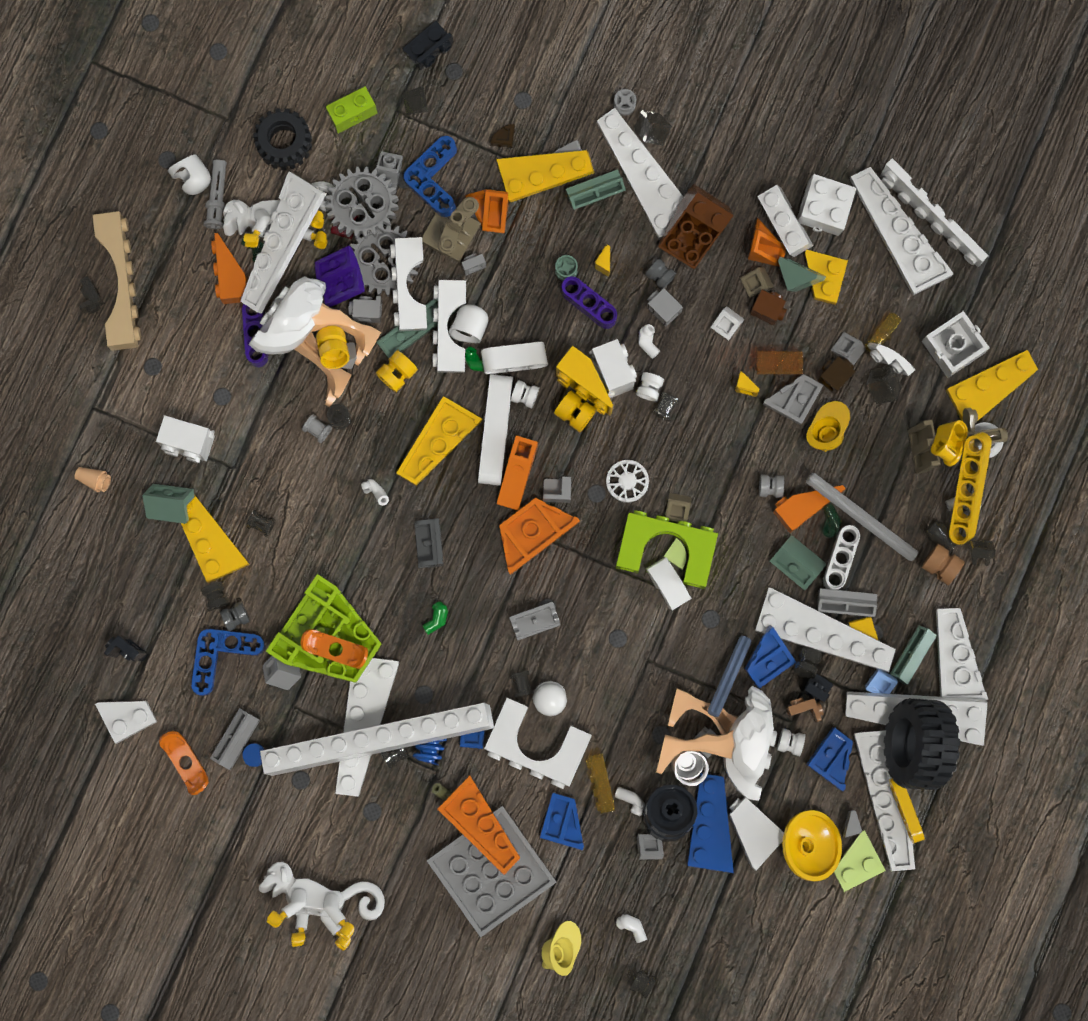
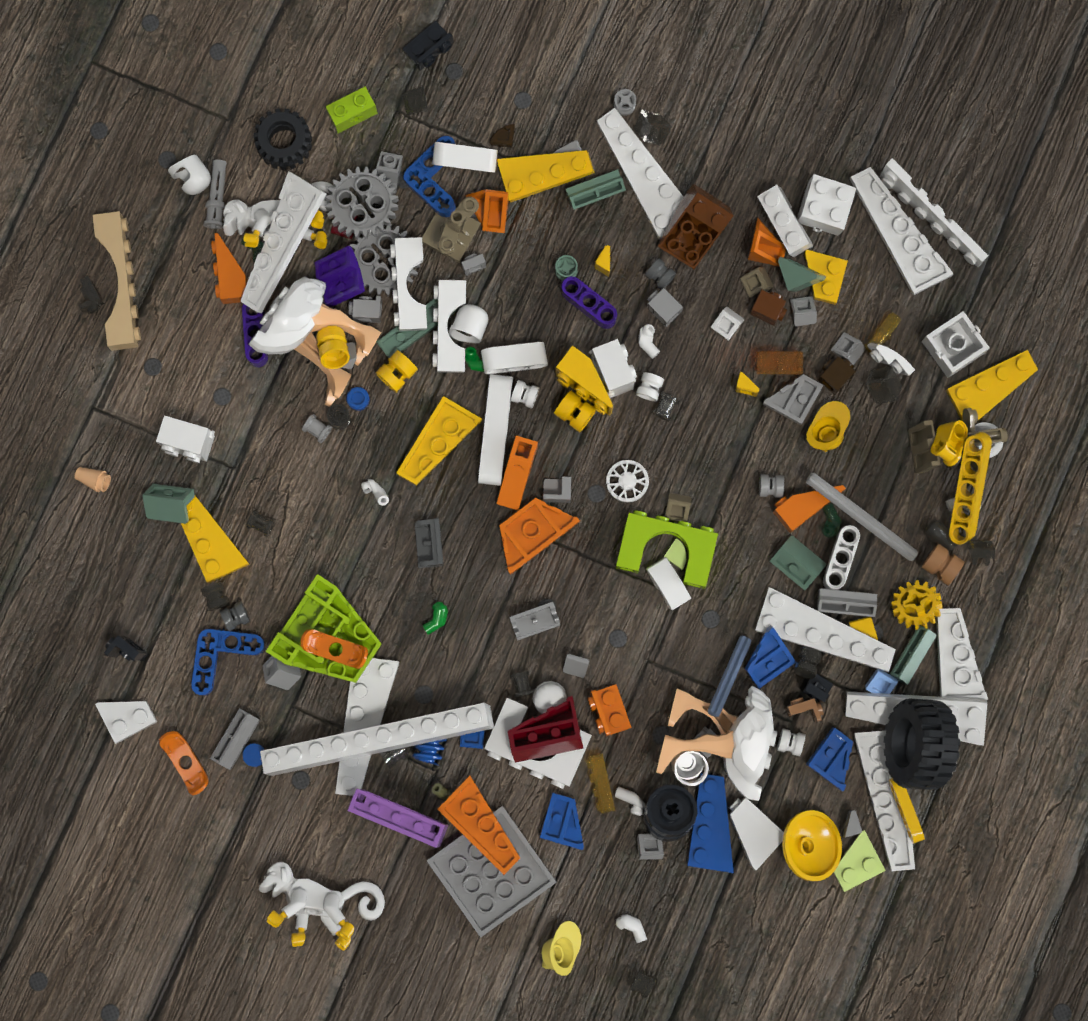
(358, 398): none -> blue tile
(397, 817): none -> medium lavender window
(464, 157): none -> white beam
(547, 734): none -> dark red wedge
(575, 665): none -> light grey slope
(610, 710): none -> orange bracket
(803, 311): none -> light grey slope
(913, 614): none -> yellow gear

